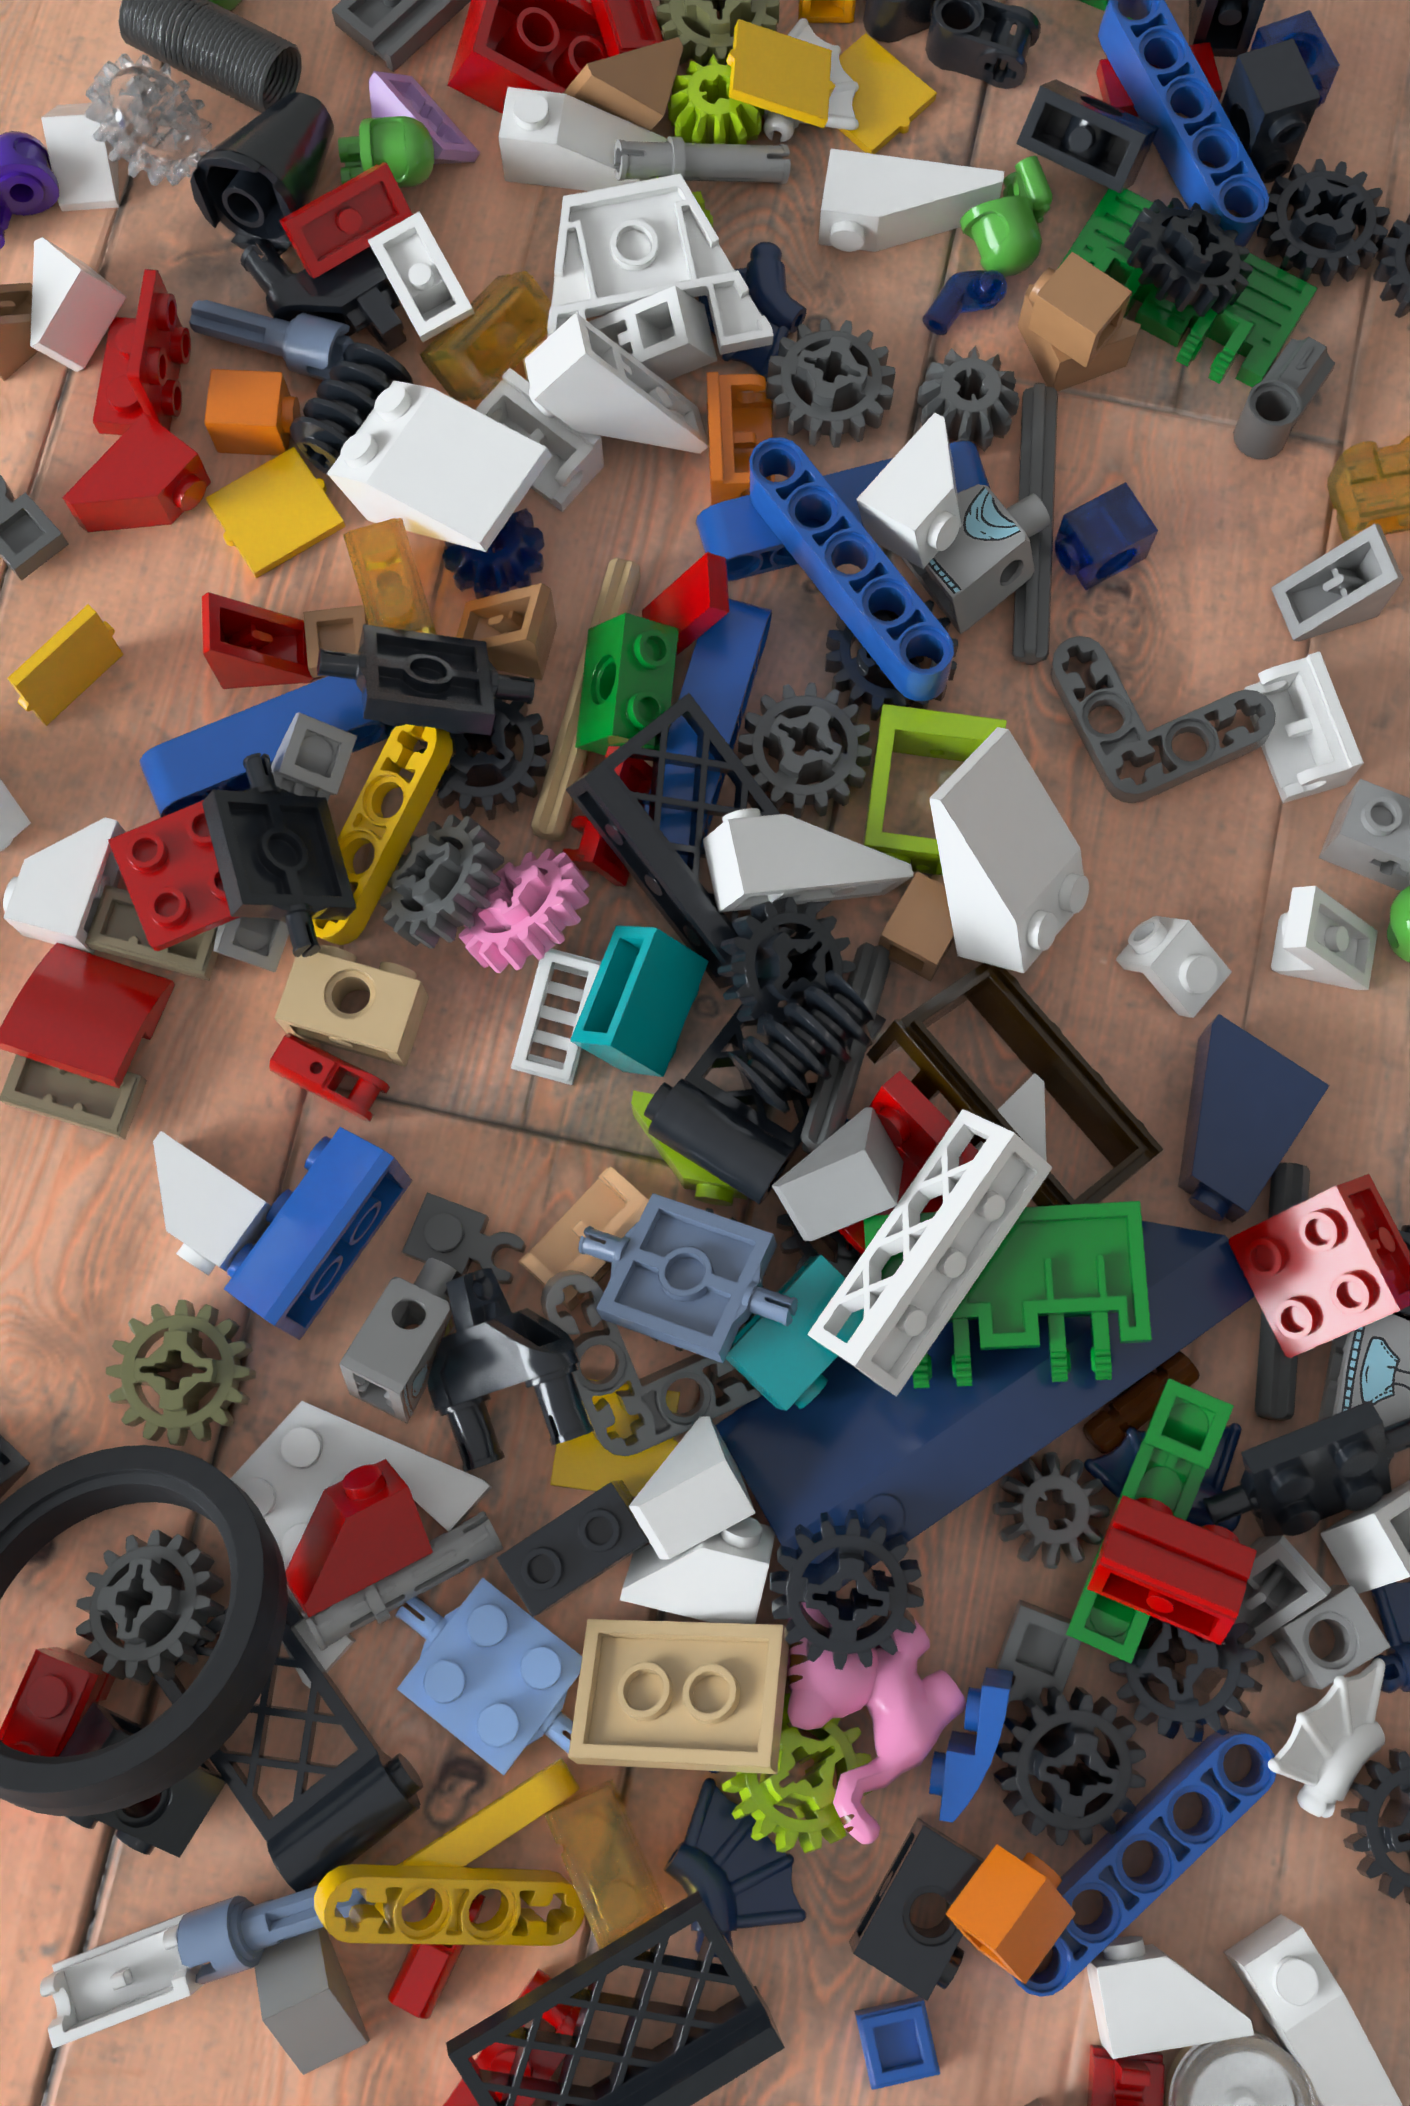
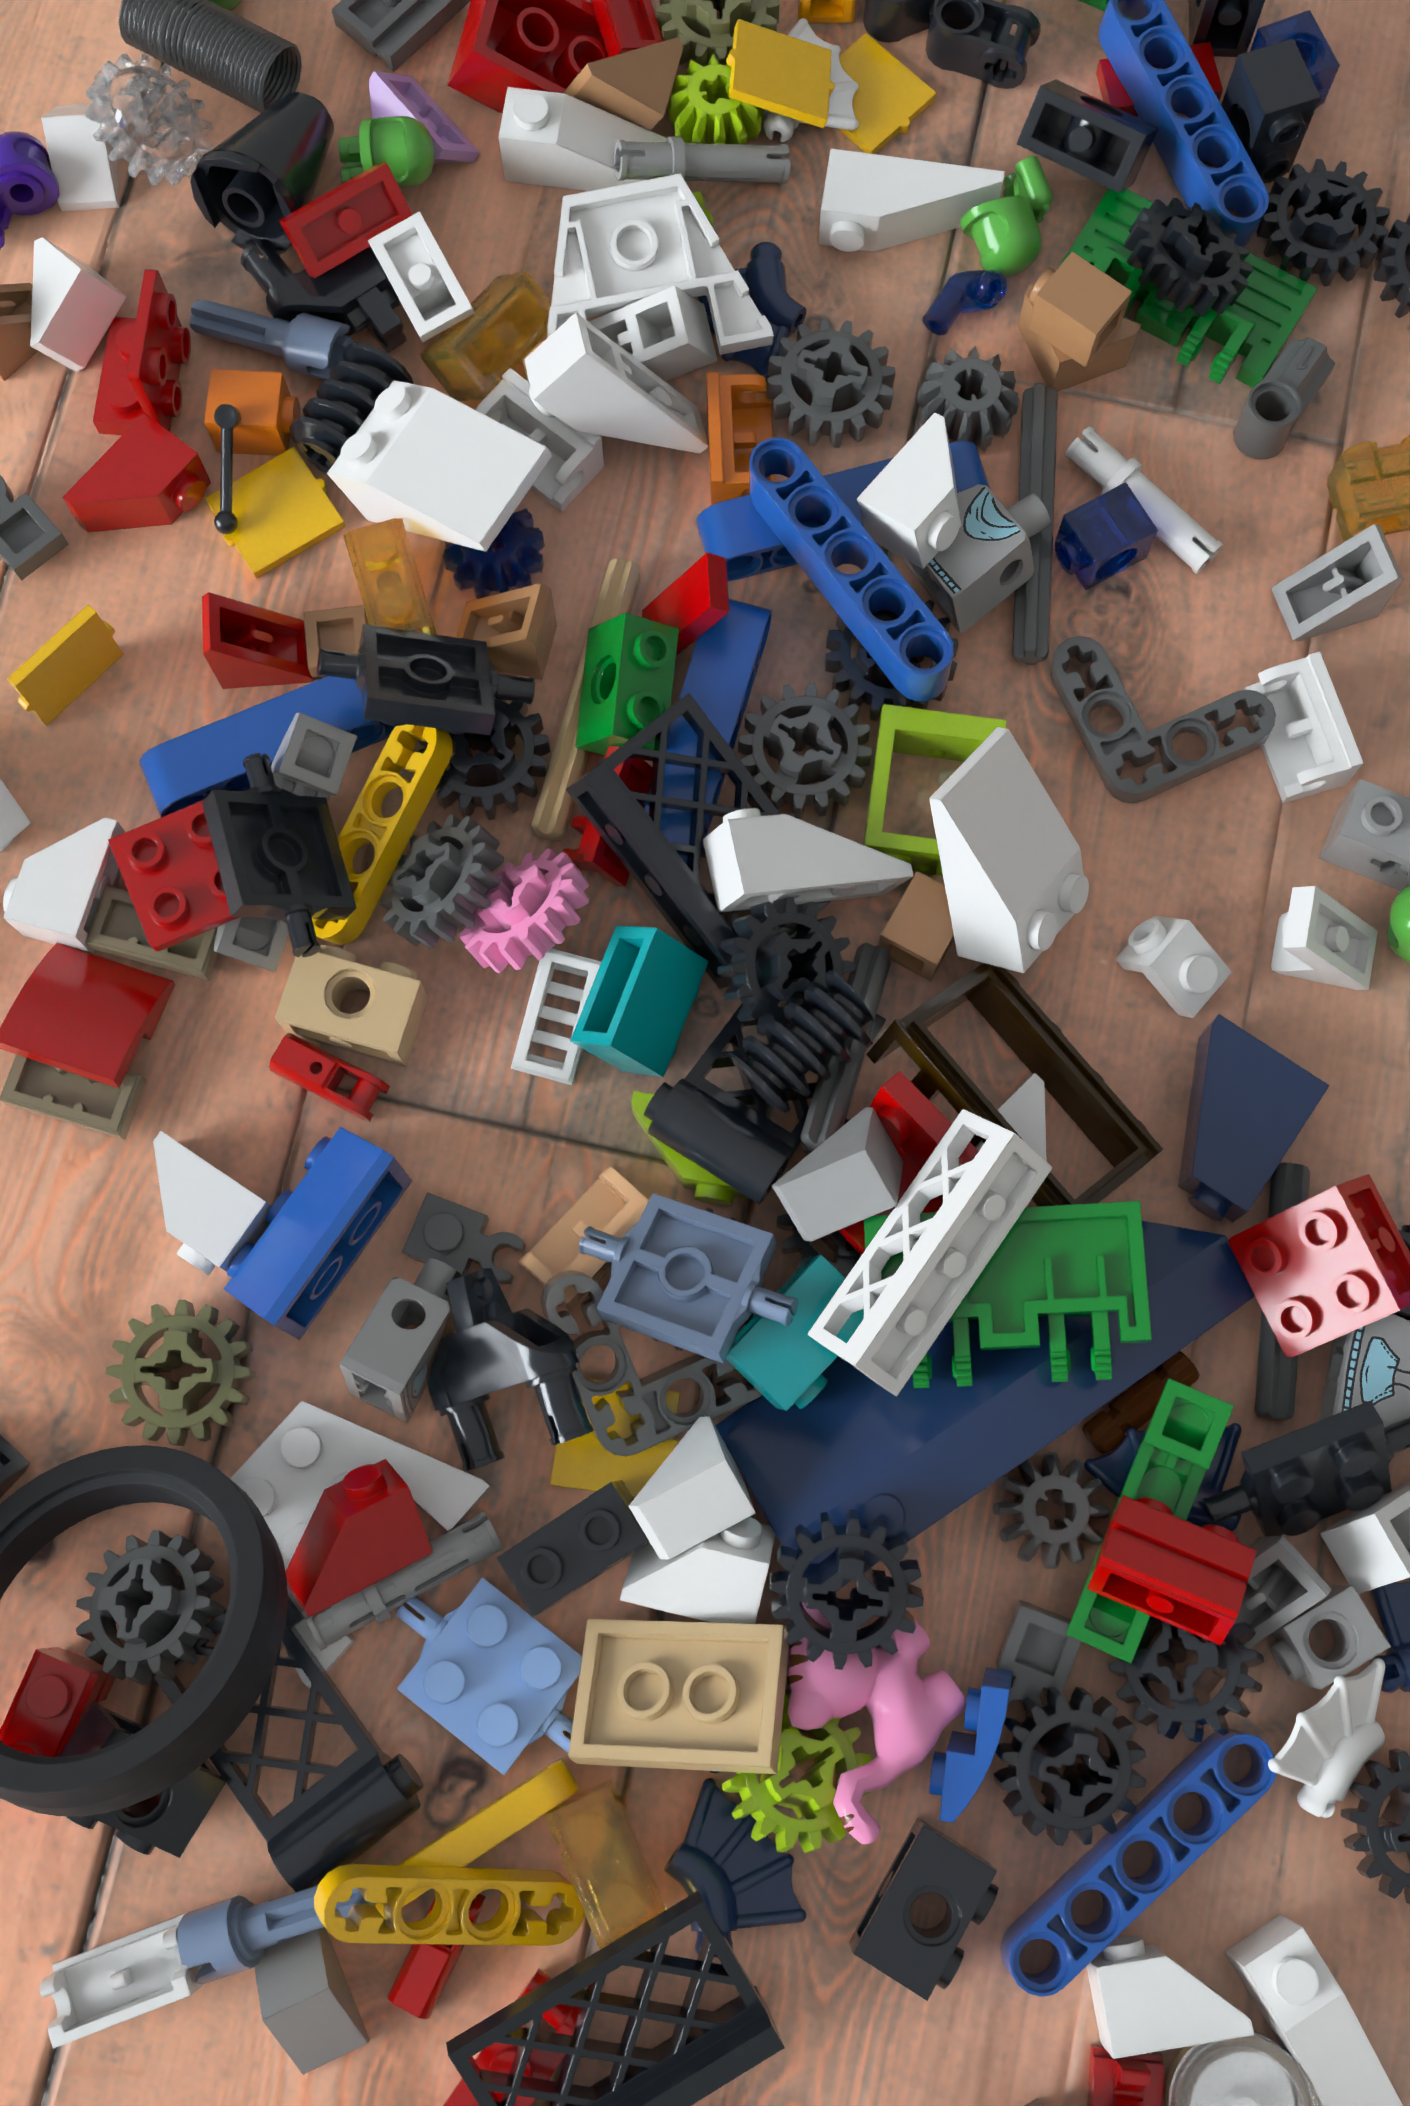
(227, 418): none -> black hinge
(897, 2042): blue tile -> none
(1012, 1911): orange brick -> none
(1174, 525): none -> white pin

